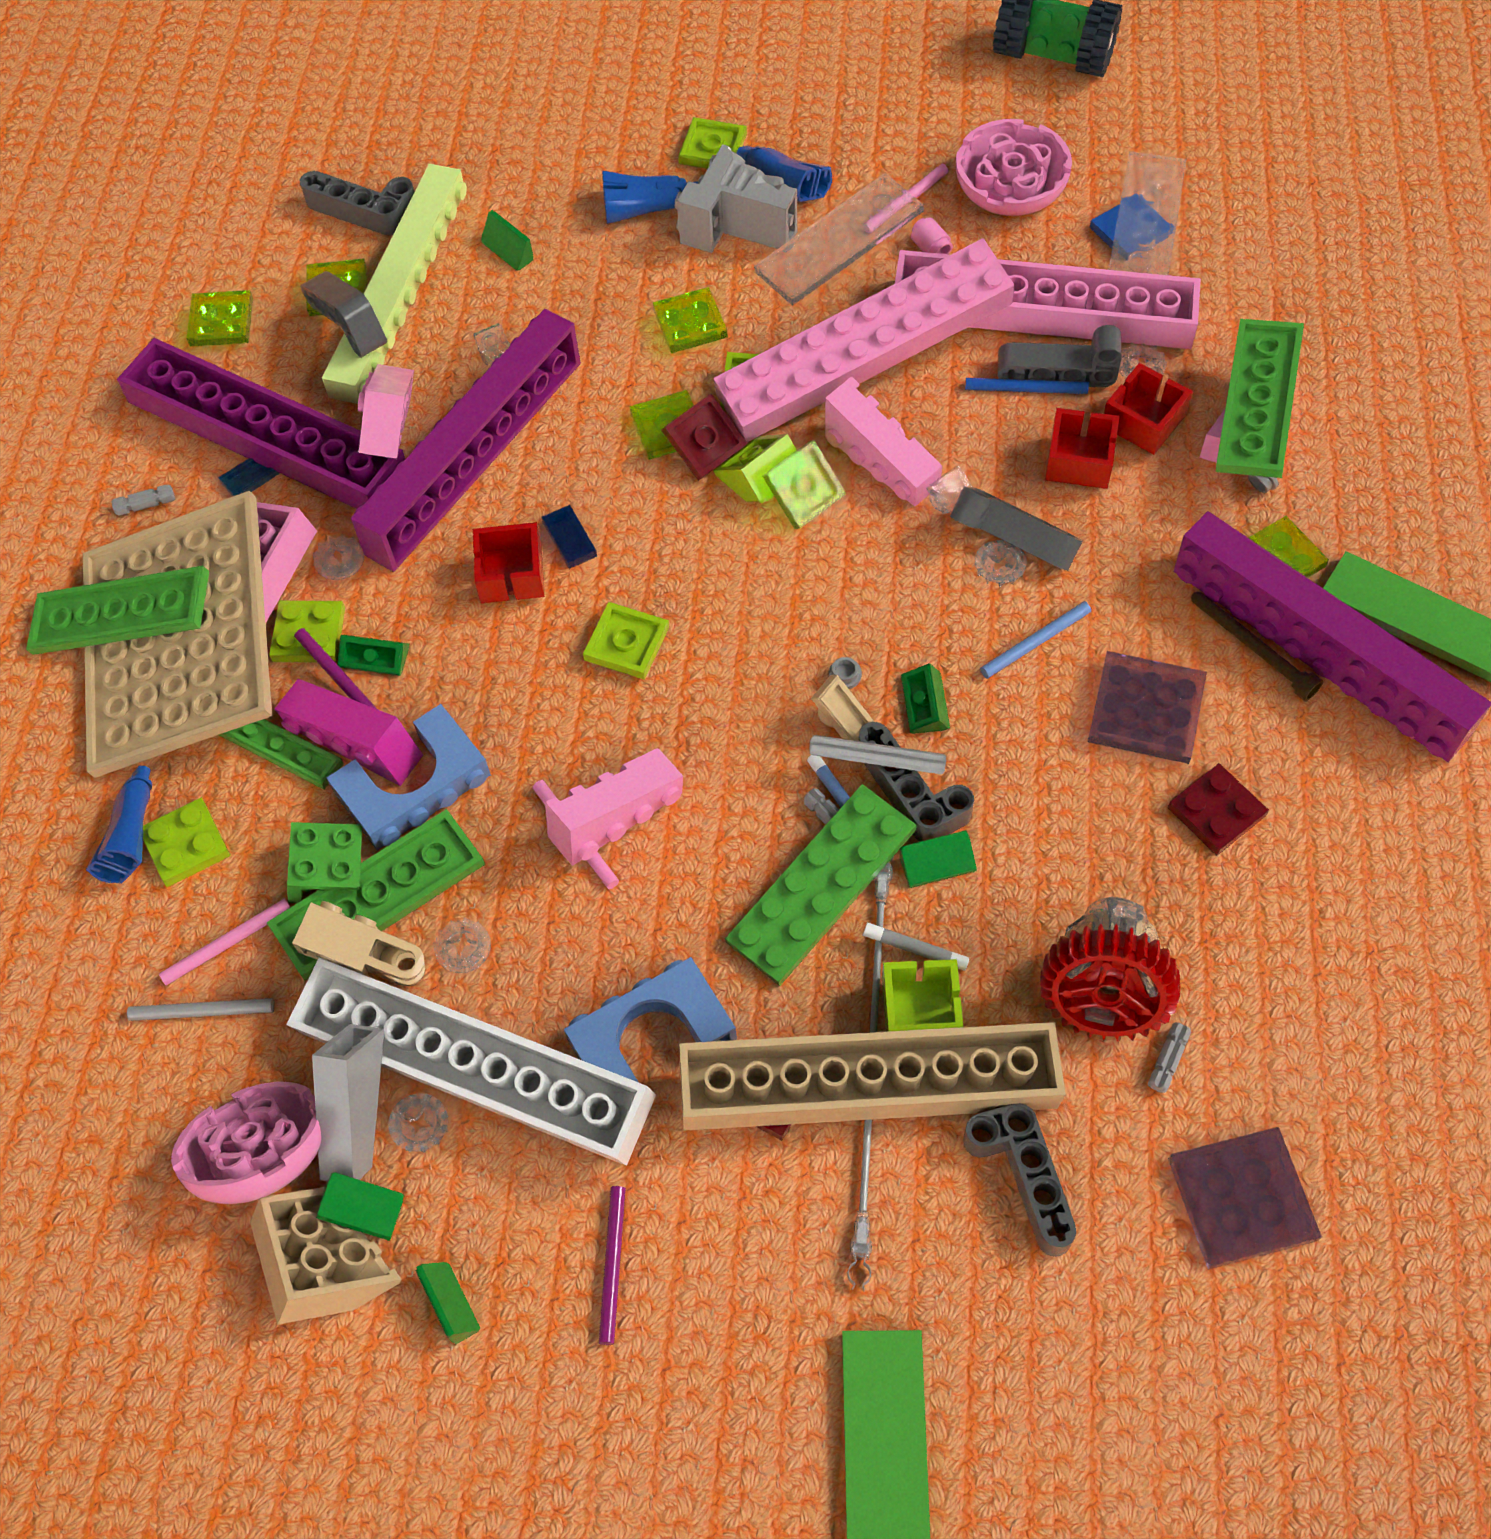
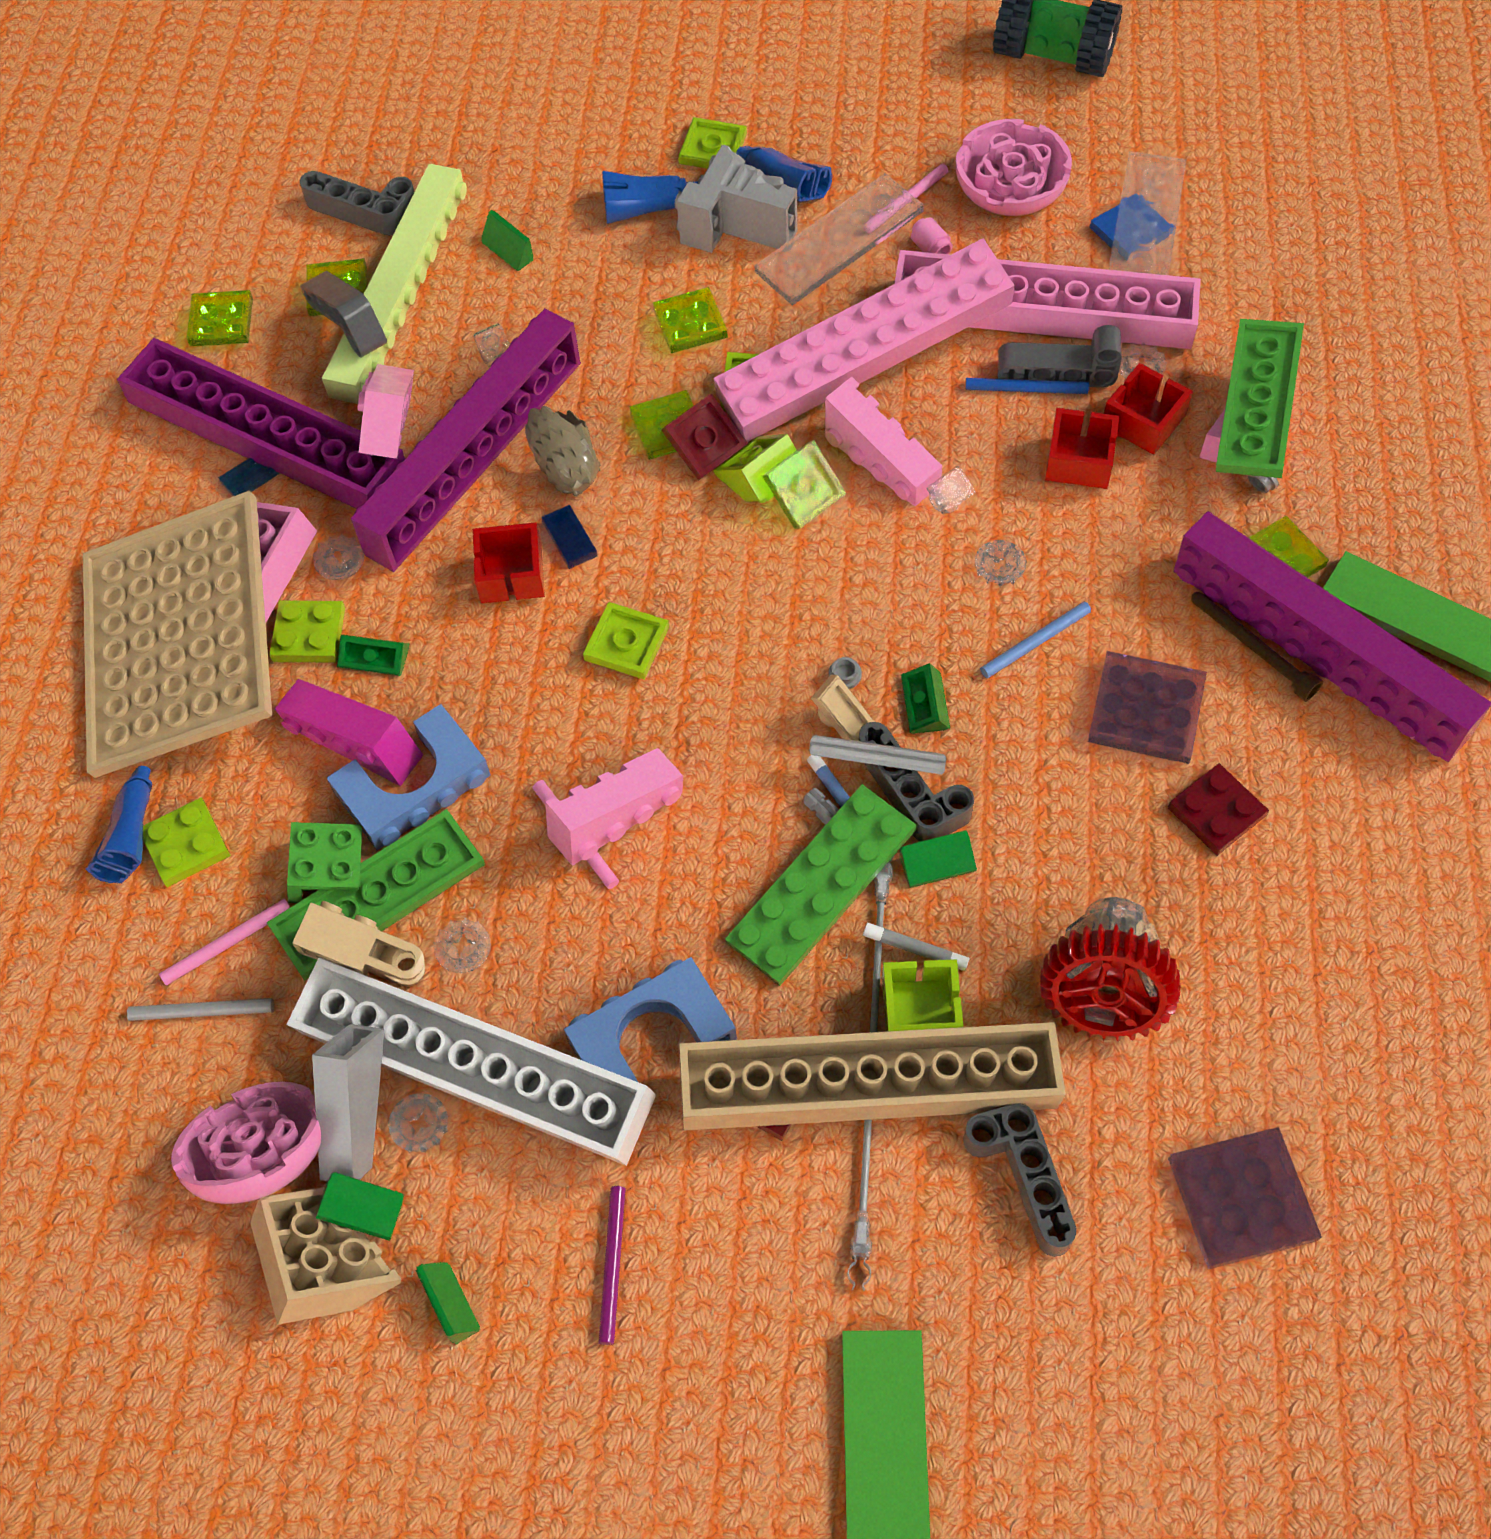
(118, 610): bright green tile -> none
(143, 500): light grey axle -> none
(286, 751): bright green tile -> none
(331, 667): magenta bar -> none
(562, 449): none -> dark tan head
(1016, 527): dark grey beam -> none
(1169, 1057): light grey axle -> none

